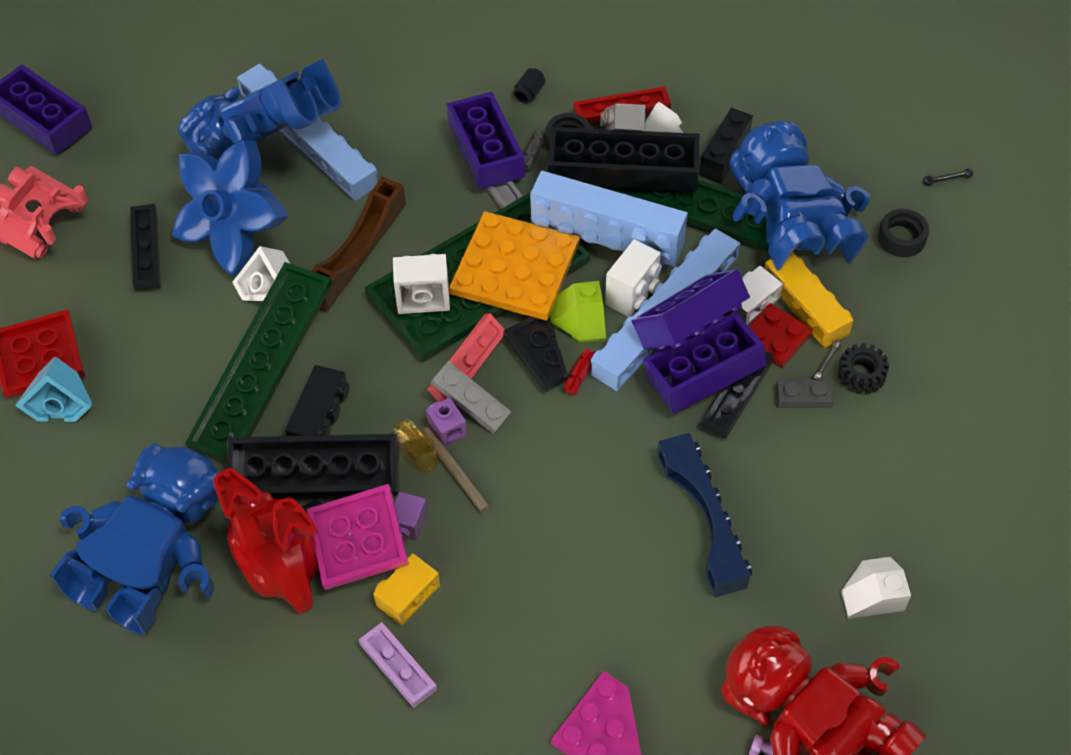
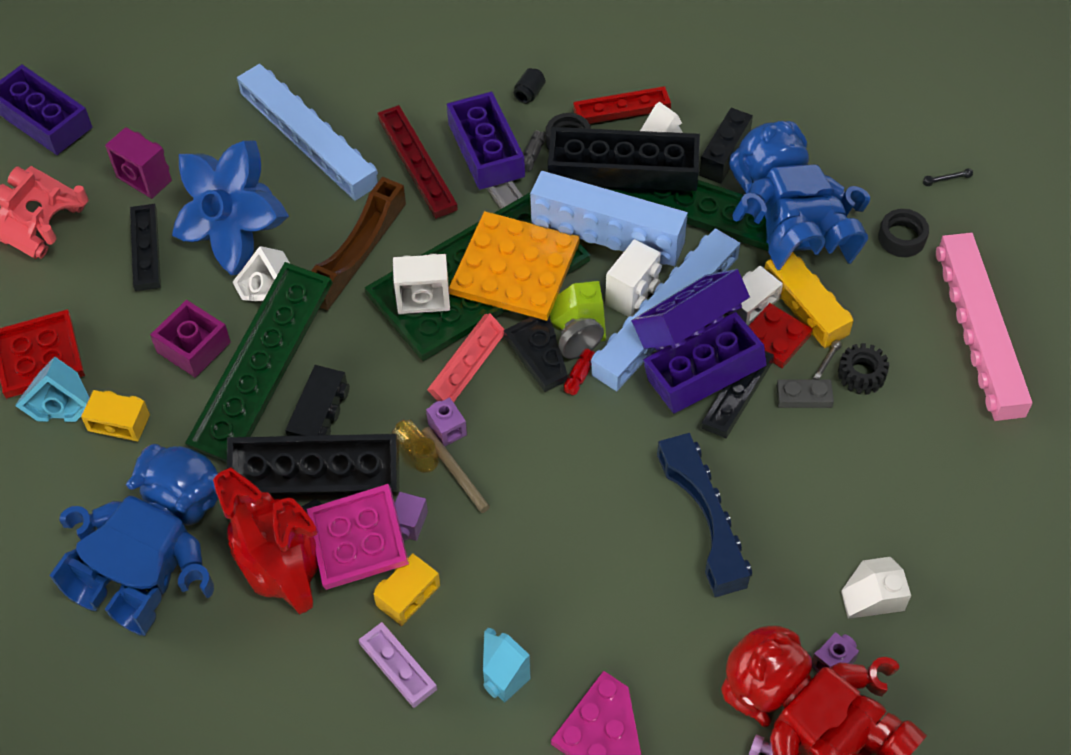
(115, 415): none -> yellow brick
(139, 162): none -> magenta brick
(190, 338): none -> magenta brick
(225, 120): blue piece -> none
(417, 162): none -> dark red plate
(470, 397): light grey plate -> none
(504, 665): none -> medium azure slope
(580, 335): none -> dark grey piece
(623, 117): light grey brick -> none
(826, 657): none -> medium lavender brick
(983, 327): none -> bright pink brick

